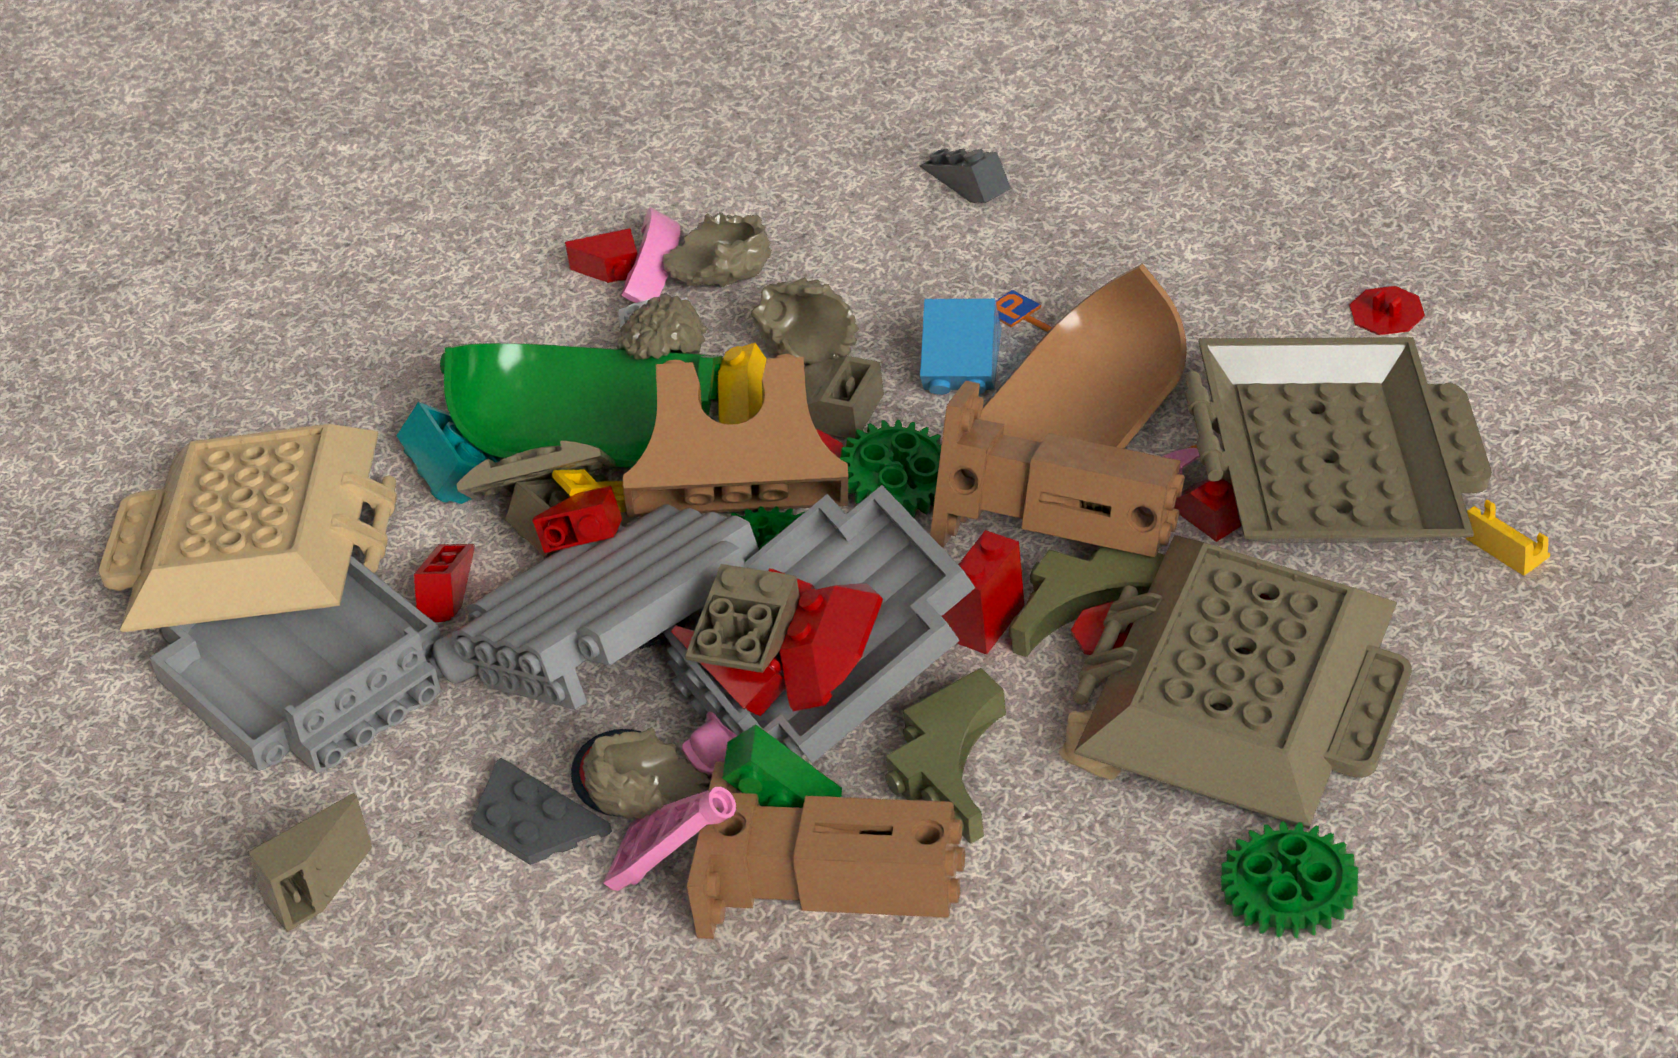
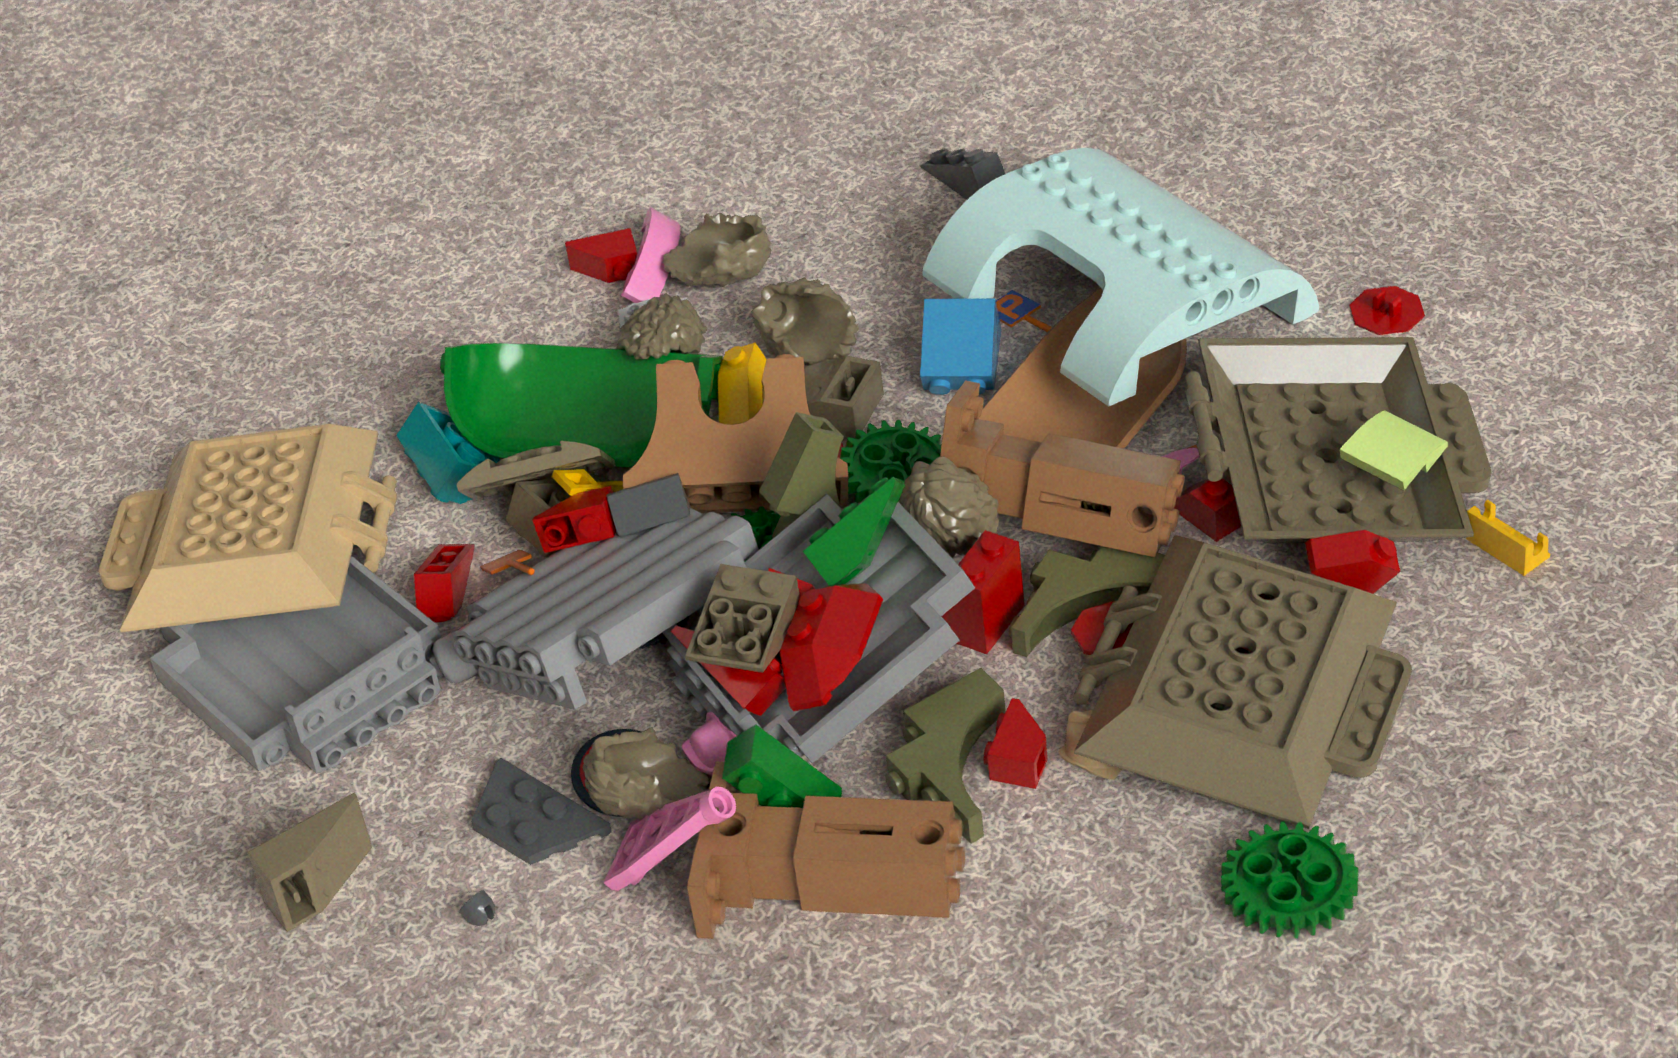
(478, 909): none -> dark grey hinge
(510, 560): none -> orange piece
(648, 505): none -> dark grey slope
(802, 469): none -> olive arch
(853, 541): none -> green slope
(949, 504): none -> dark tan hair
(1018, 748): none -> red slope
(1152, 254): none -> light aqua slope
(1354, 559): none -> red slope
(1392, 449): none -> yellowish green slope

